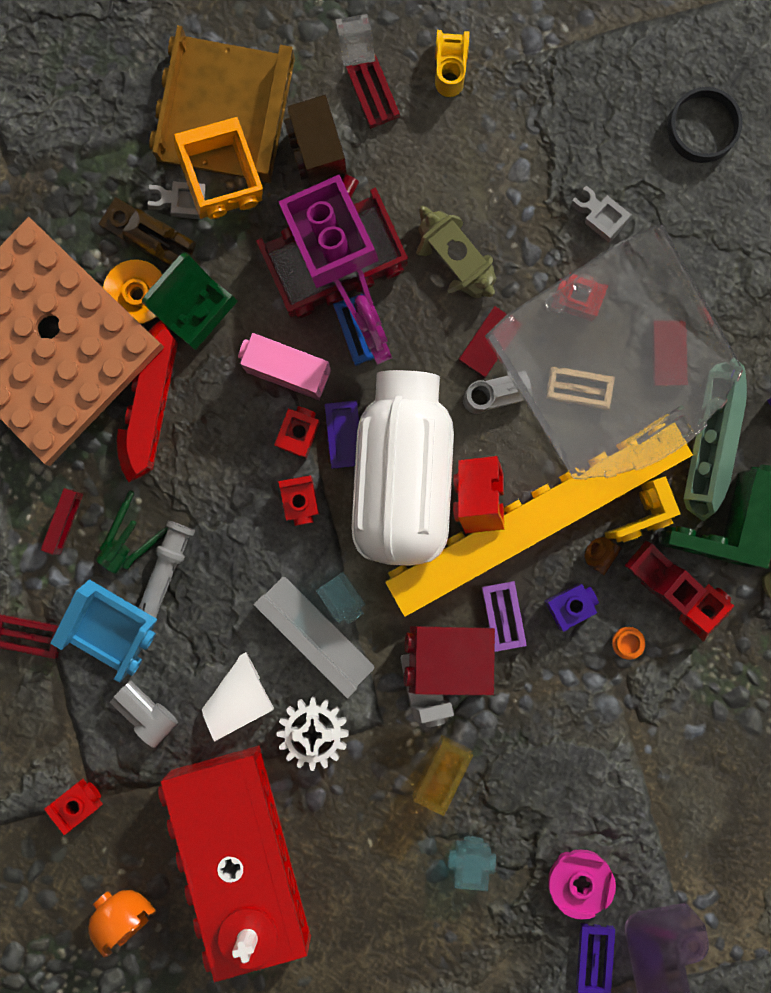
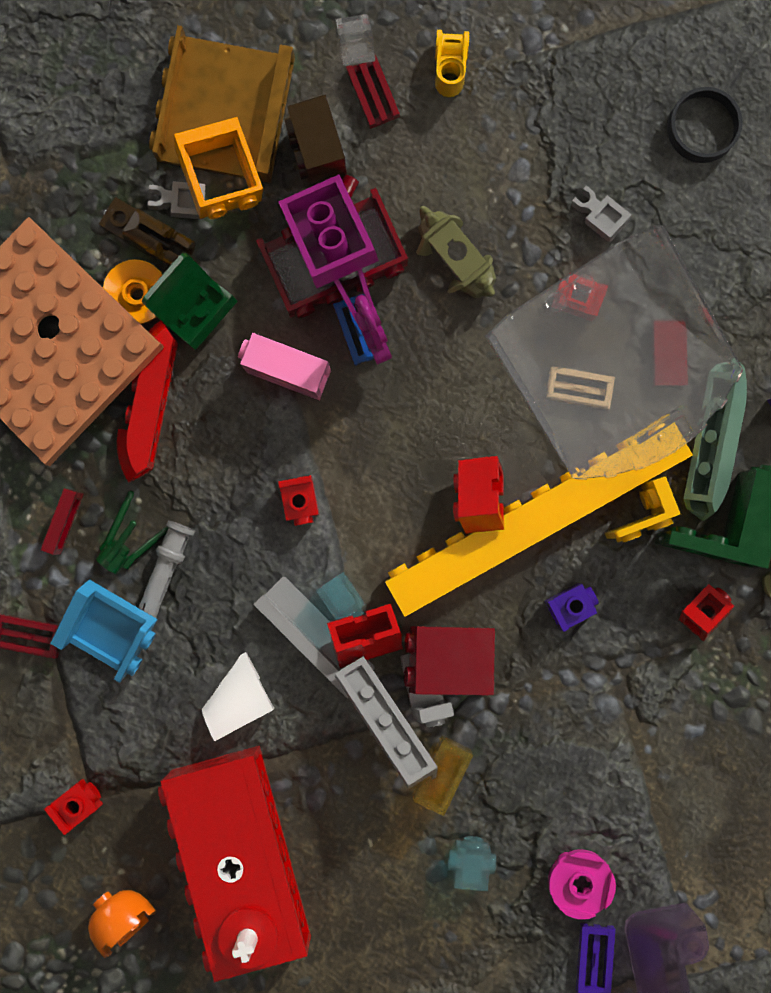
(150, 719): light grey piece -> none
(286, 438): red brick -> none
(296, 733): white gear -> none
(342, 429): dark purple tile -> none
(365, 635): none -> red brick
(386, 723): none -> light grey panel
(403, 471): white piece -> none
(479, 354): dark red tile -> none
(498, 391): light grey piece -> none
(509, 644): medium lavender tile -> none
(601, 554): reddish brown plate -> none
(628, 643): orange plate -> none
(665, 579): dark red brick -> none

